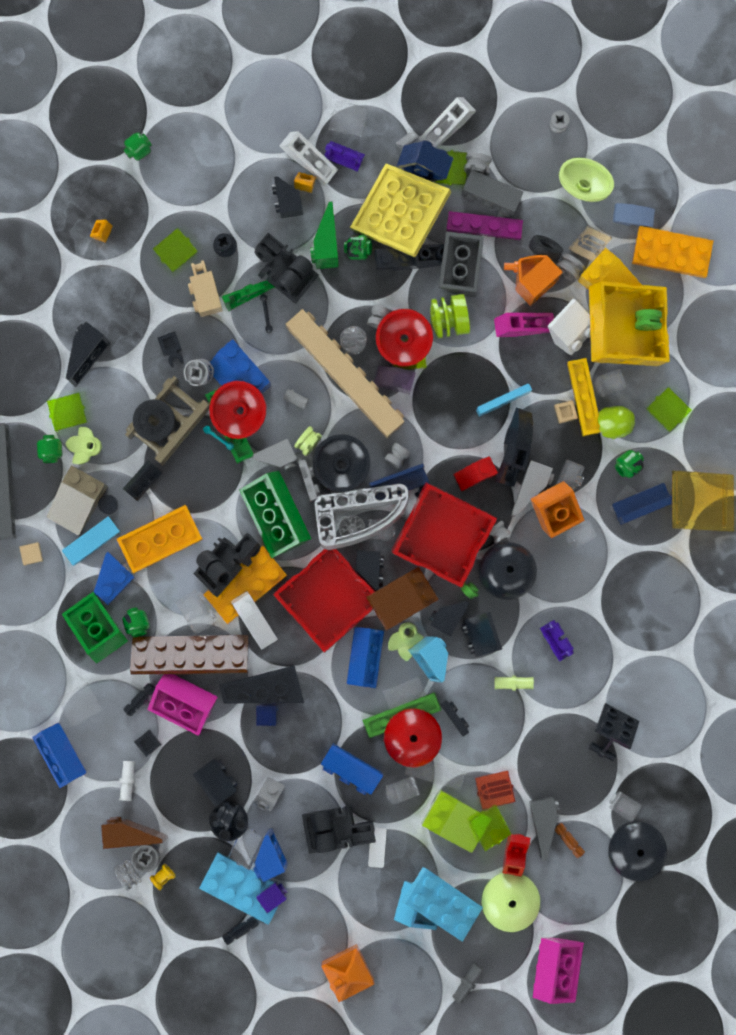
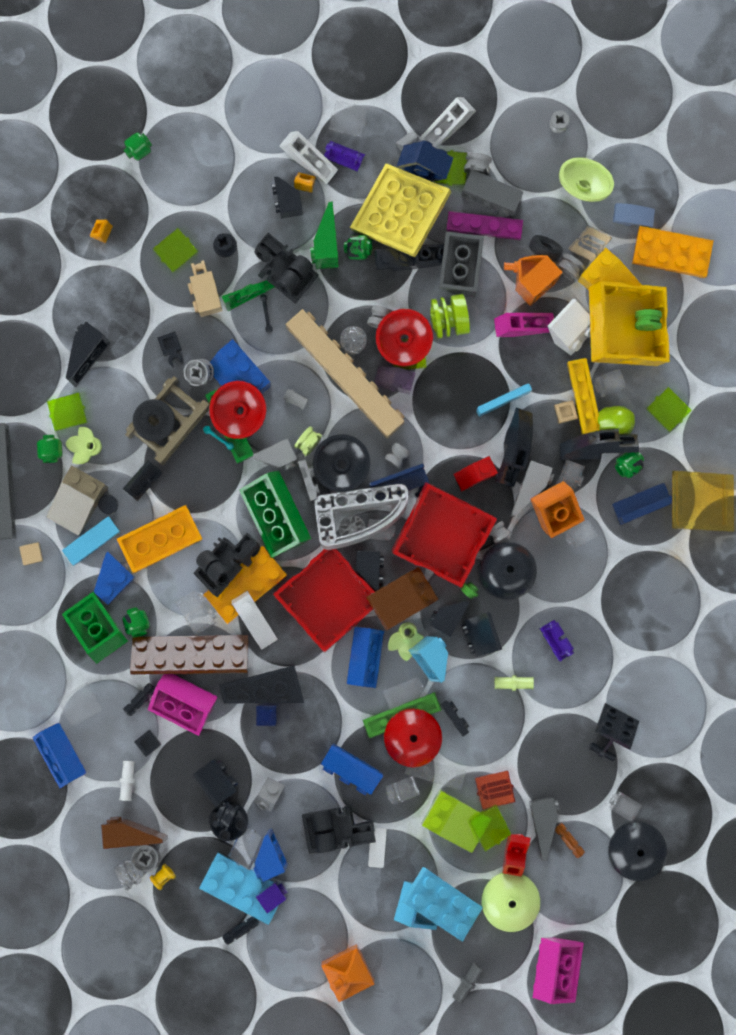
(603, 441): none -> black slope

